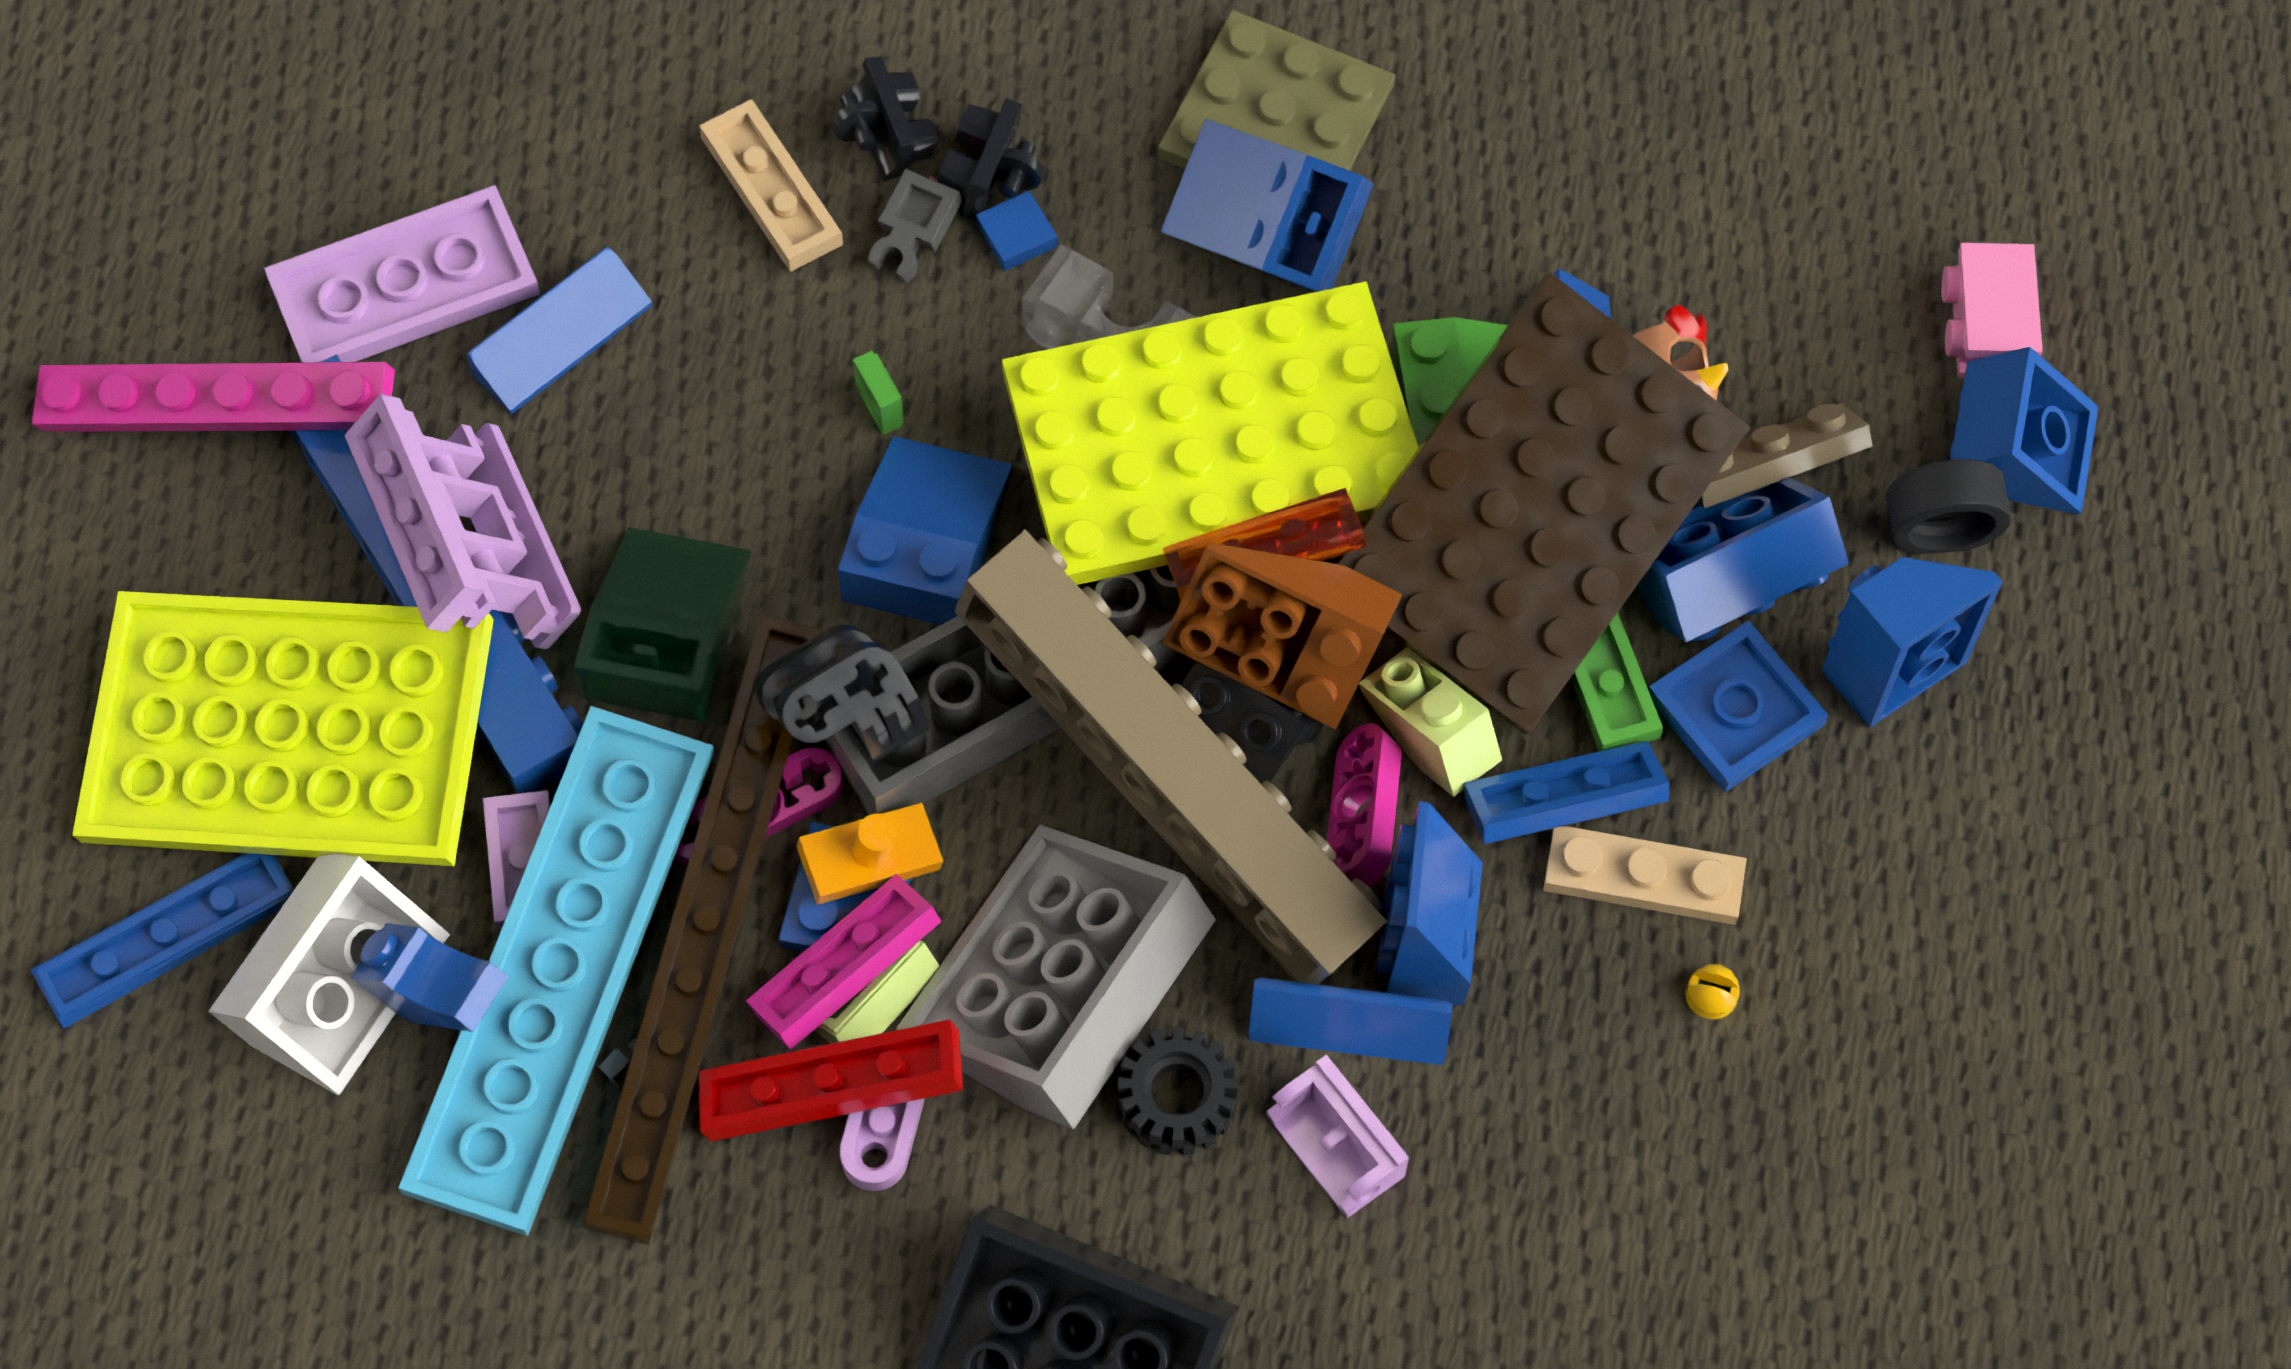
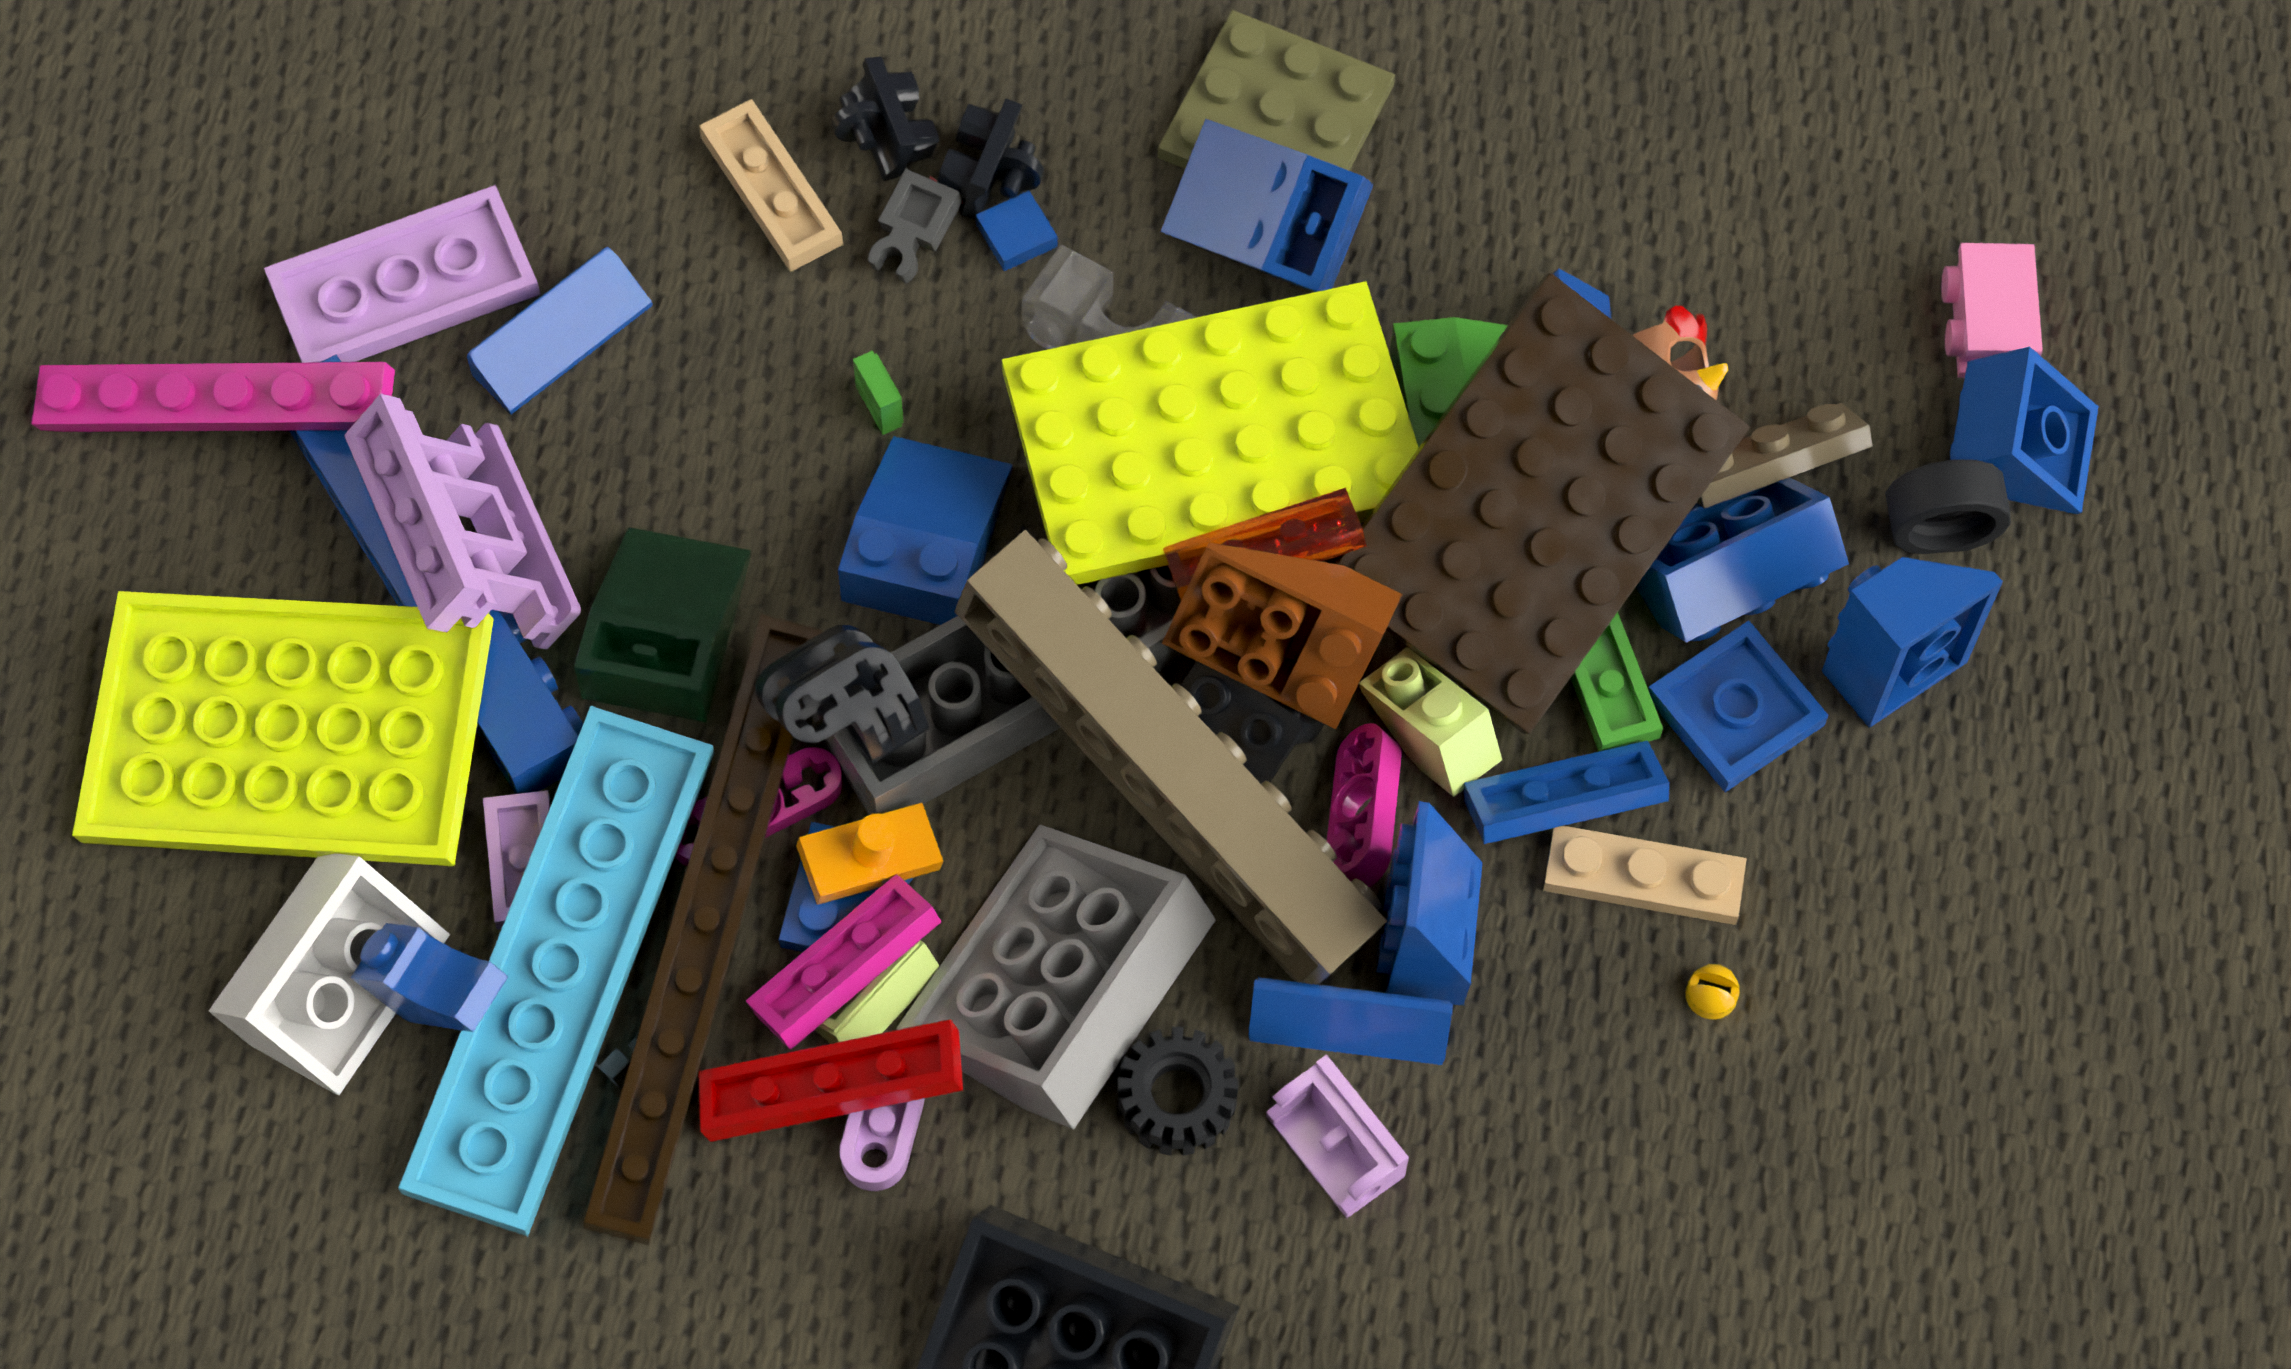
(162, 936): blue tile -> none

